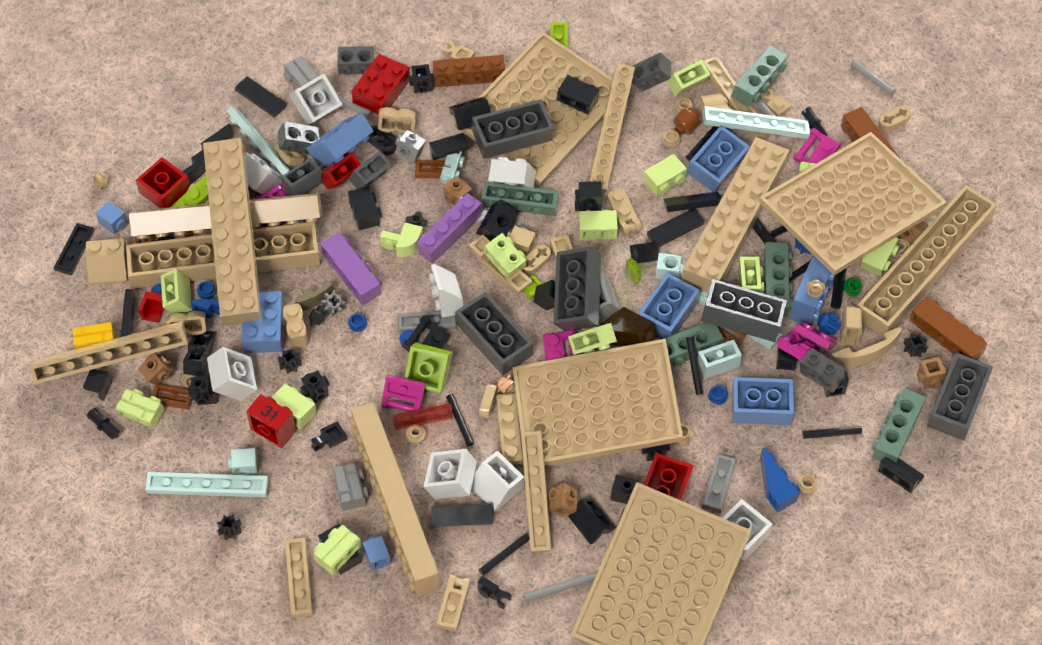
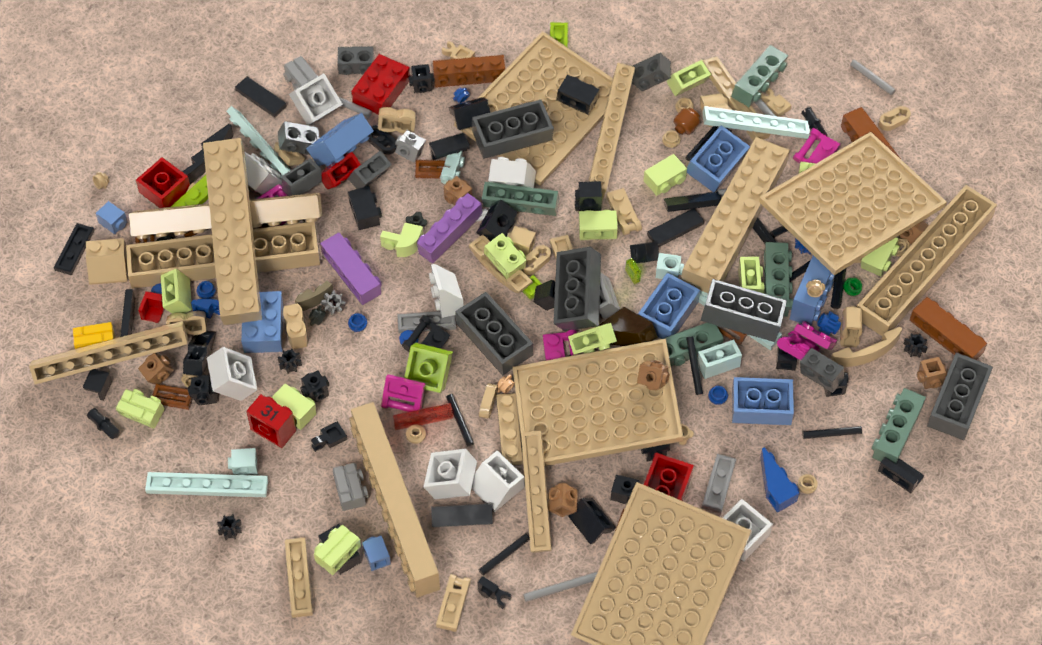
(461, 95): none -> blue plate
(653, 375): none -> medium nougat brick

